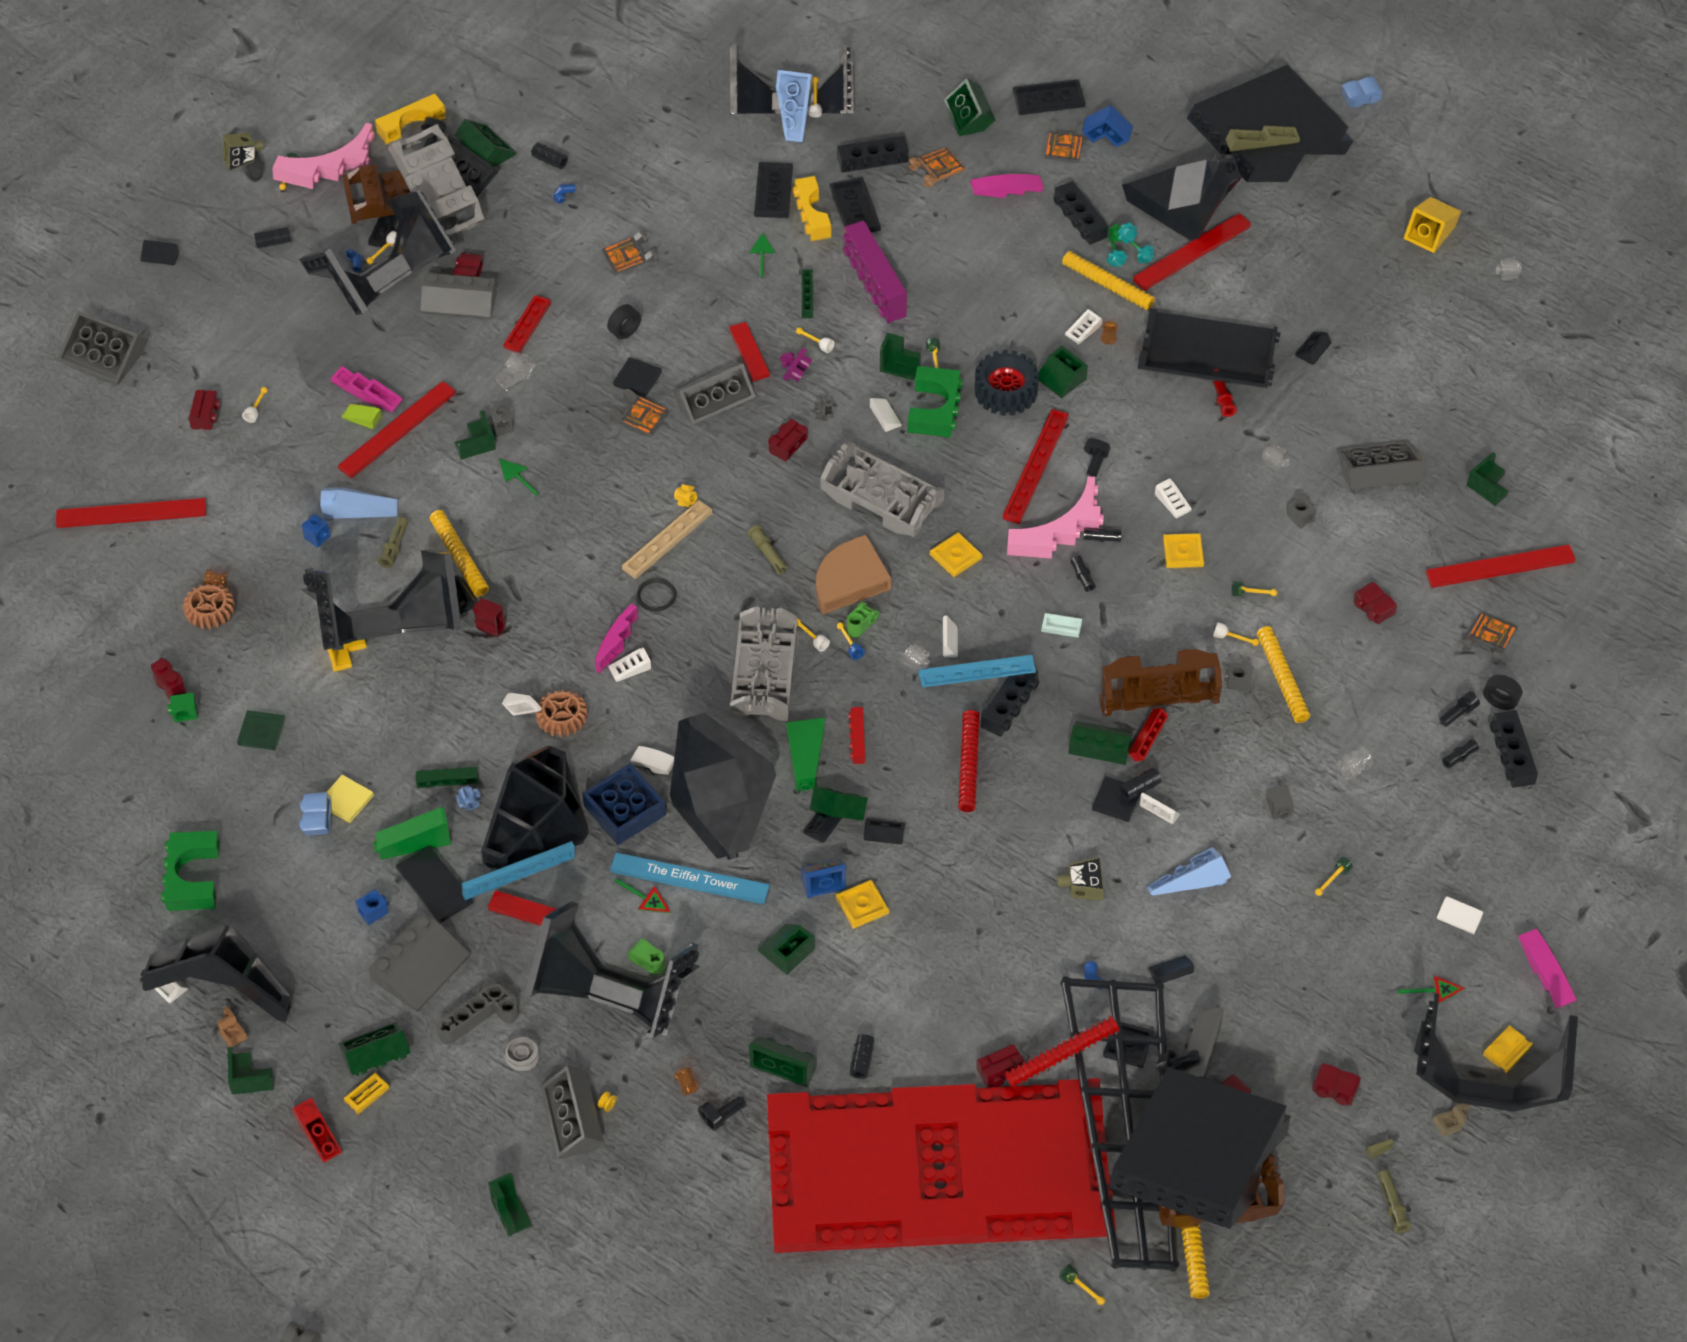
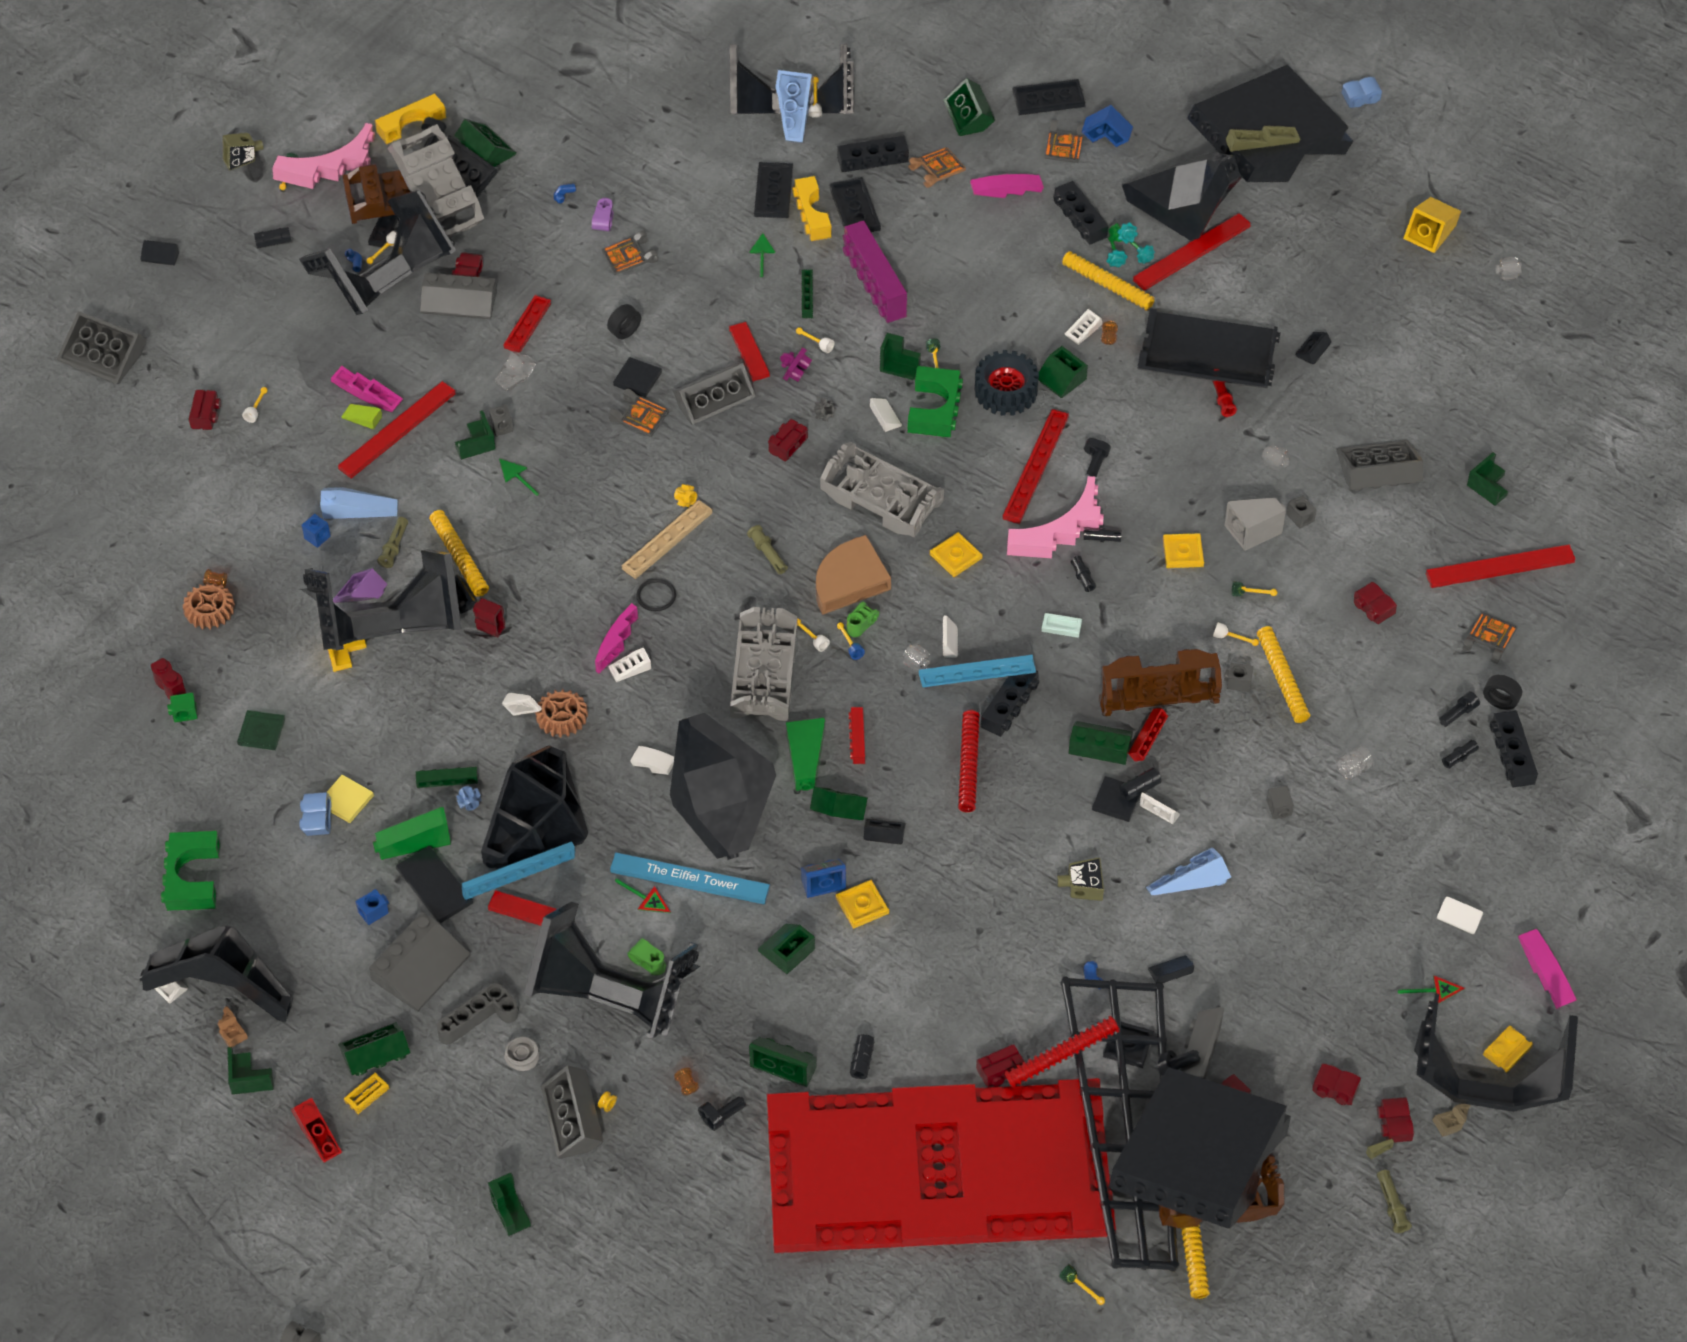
(131, 513): red tile -> none
(361, 587): none -> medium lavender slope
(549, 155): black axle -> none
(603, 215): none -> medium lavender piece
(624, 804): dark blue slope -> none
(821, 826): black slope -> none
(1167, 488): white slope -> none
(1254, 520): none -> light grey slope
(1342, 866): hinge -> none
(1396, 1119): none -> dark red brick

